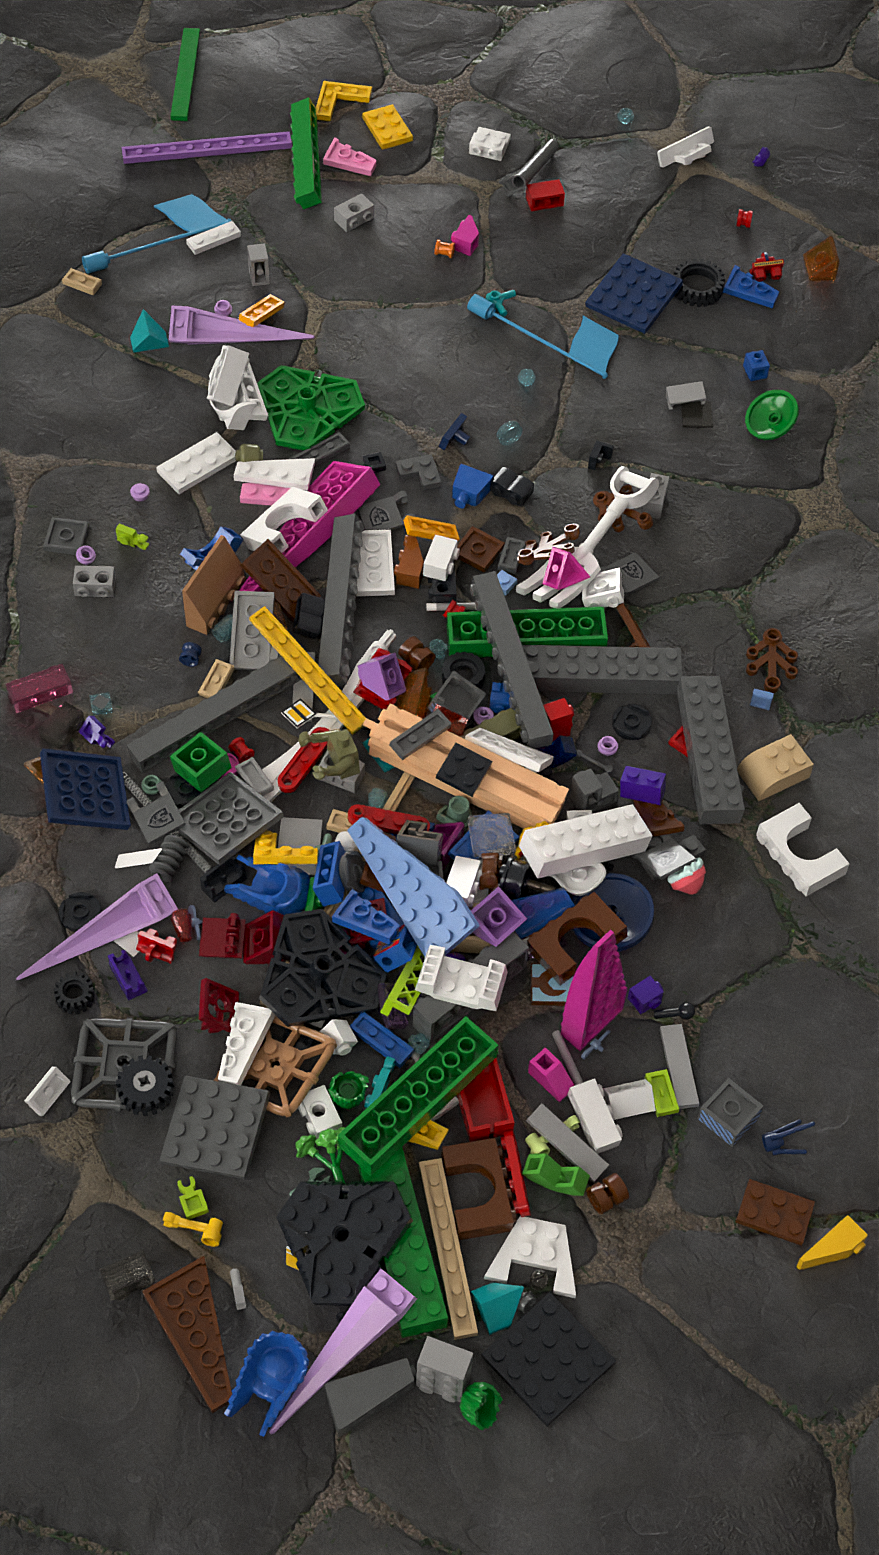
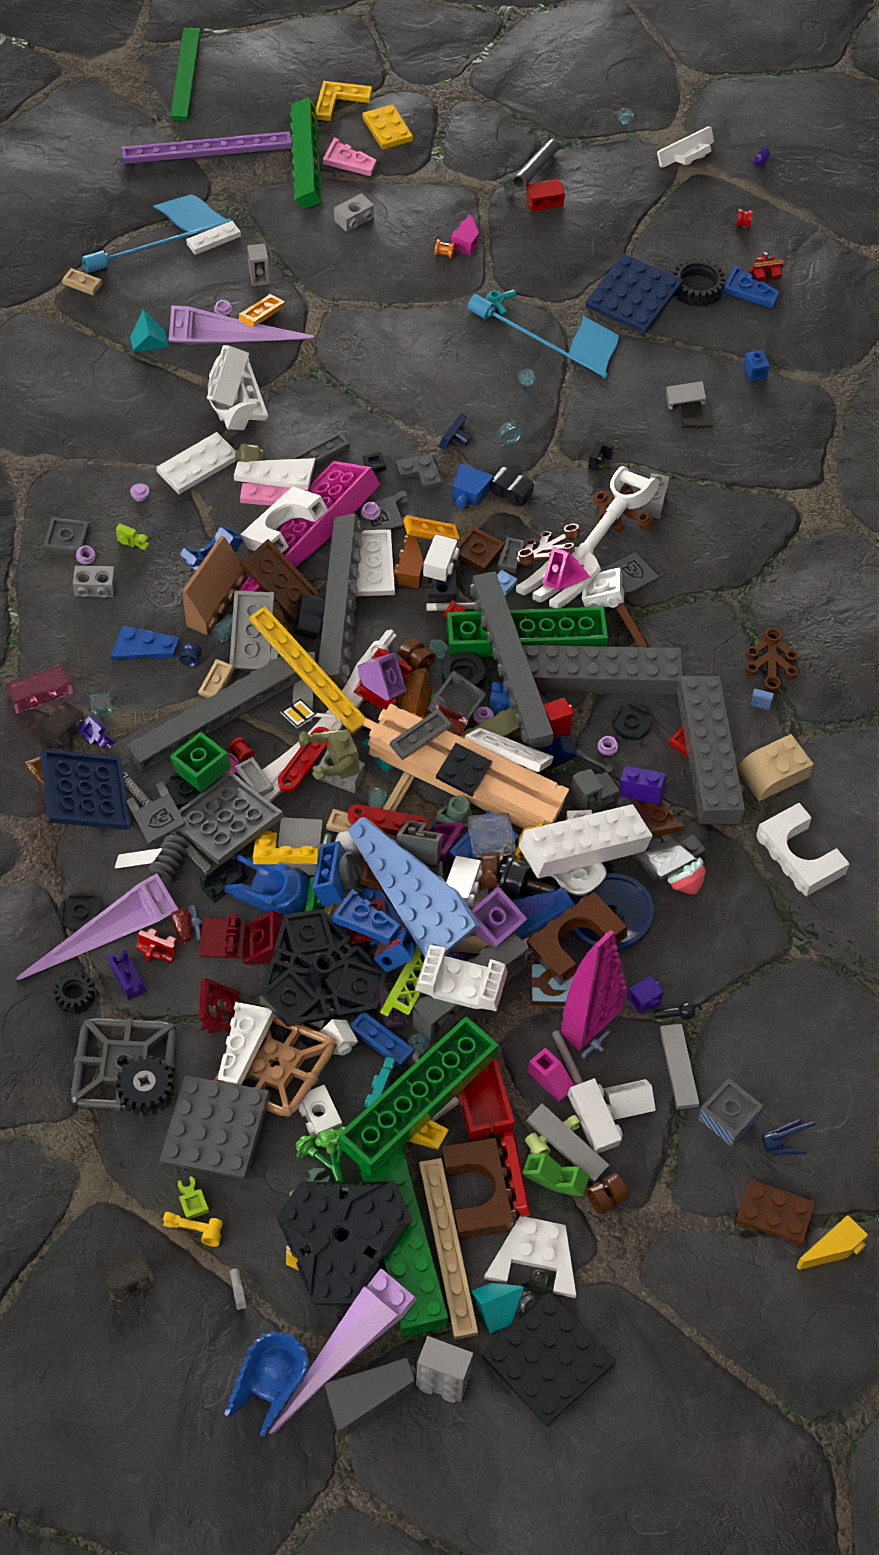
(47, 1091): white plate -> none
(129, 943): white sticker -> none
(144, 643): none -> blue wing
(150, 780): sand green plate -> none
(189, 1319): reddish brown wing -> none
(302, 410): green plate -> none
(348, 1089): green hair -> none
(370, 511): none -> lavender plate
(480, 1404): green hair -> none
(489, 143): white plate -> none
(663, 1093): lime plate -> none
(767, 409): green dish -> none
(822, 261): clear orange slope -> none

